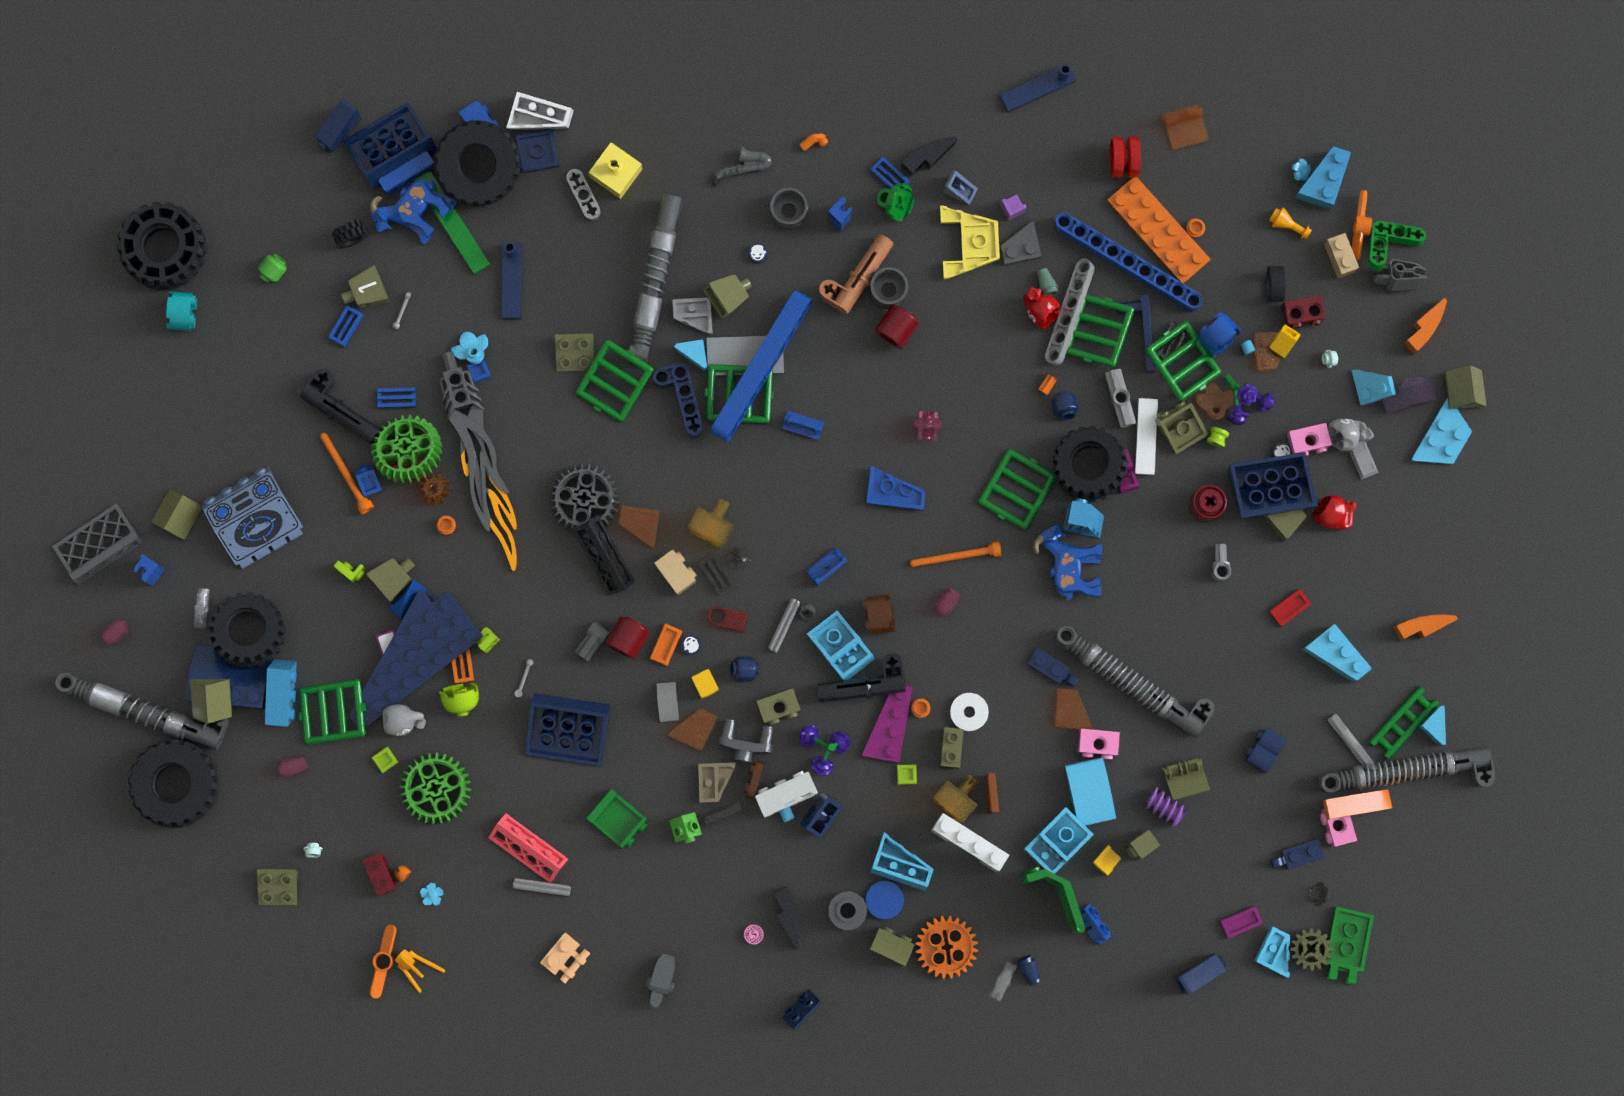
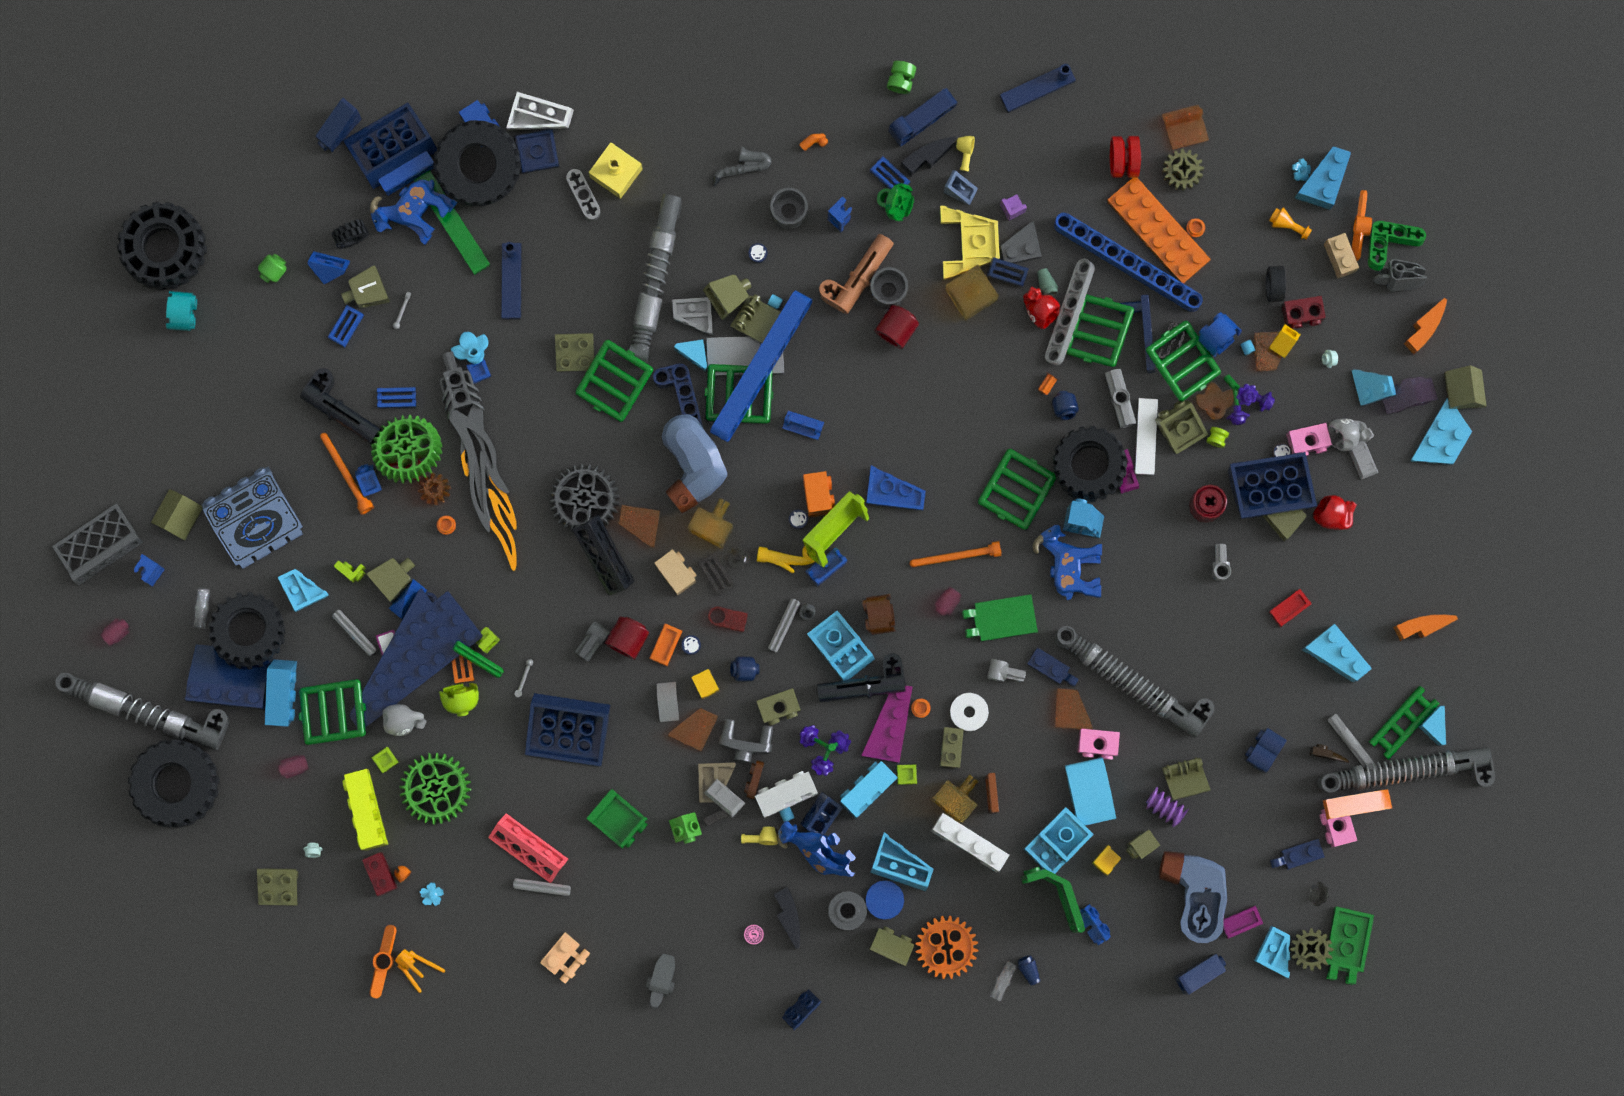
(211, 699): olive slope -> none
(300, 590): none -> medium azure wing
(327, 266): none -> blue slope
(354, 632): none -> light grey axle
(365, 810): none -> neon yellow wedge
(478, 659): none -> green axle
(696, 457): none -> sand blue piece
(724, 798): none -> light grey tile
(755, 318): none -> olive hinge
(767, 837): none -> light yellow bar
(775, 301): none -> medium azure piece
(782, 559): none -> yellow plant
(798, 519): none -> tile
(817, 493): none -> orange piece
(817, 850): none -> blue animal
(833, 526): none -> lime panel
(867, 789): none -> medium azure wedge
(901, 79): none -> bright green wheel
(927, 425): clear pink brick -> none
(928, 113): none -> dark blue beam
(966, 146): none -> light yellow bar
(971, 292): none -> clear yellow brick
(992, 267): none -> dark blue tile
(1001, 671): none -> light grey axle
(1002, 618): none -> green tile
(1190, 169): none -> olive gear
(1203, 894): none -> sand blue piece
(1323, 752): none -> dark brown plate

